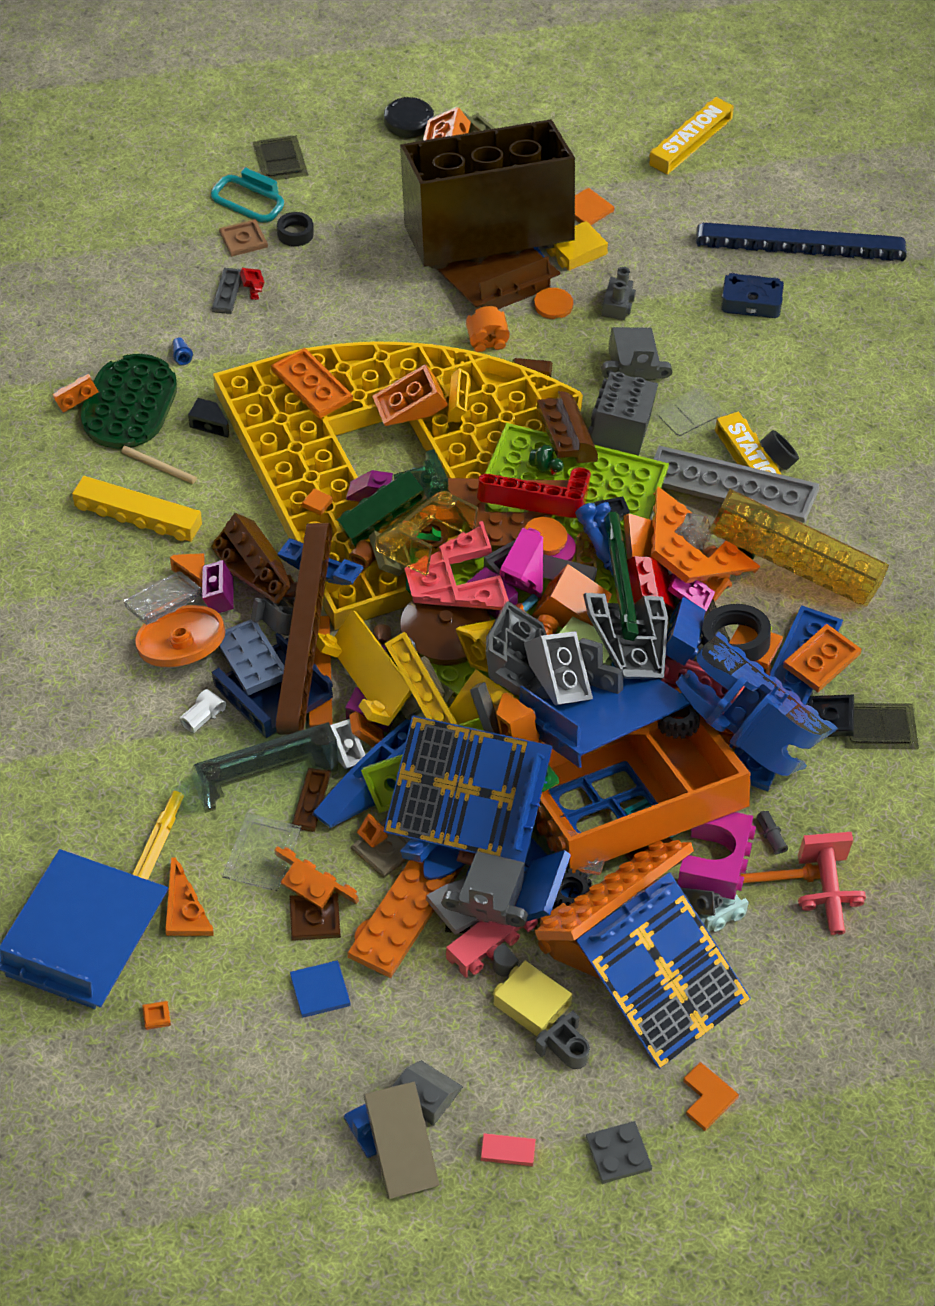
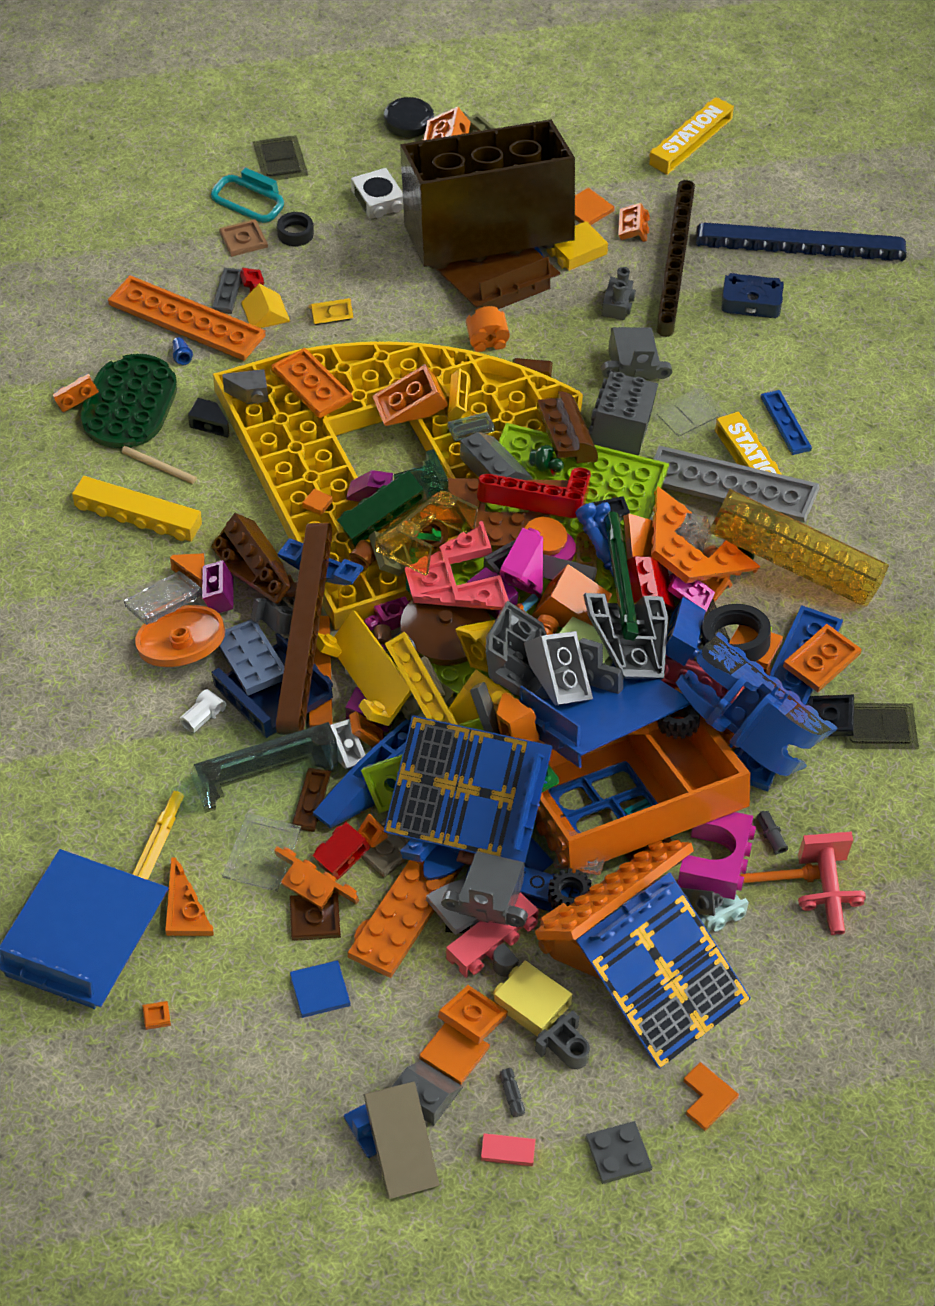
(187, 317): none -> orange plate
(247, 386): none -> flat silver slope
(264, 307): none -> yellow slope
(331, 311): none -> yellow panel
(341, 850): none -> red brick
(377, 193): none -> white brick
(387, 614): none -> dark pink piece
(453, 1053): none -> orange tile
(469, 425): none -> clear light blue tile
(472, 1014): none -> orange plate
(487, 456): none -> dark grey slope
(512, 1092): none -> dark grey axle
(542, 884): blue tile -> none
(553, 303): orange tile -> none
(633, 222): none -> orange bracket
(675, 258): none -> dark brown beam
(779, 450): black tyre -> none
(786, 422): none -> blue tile

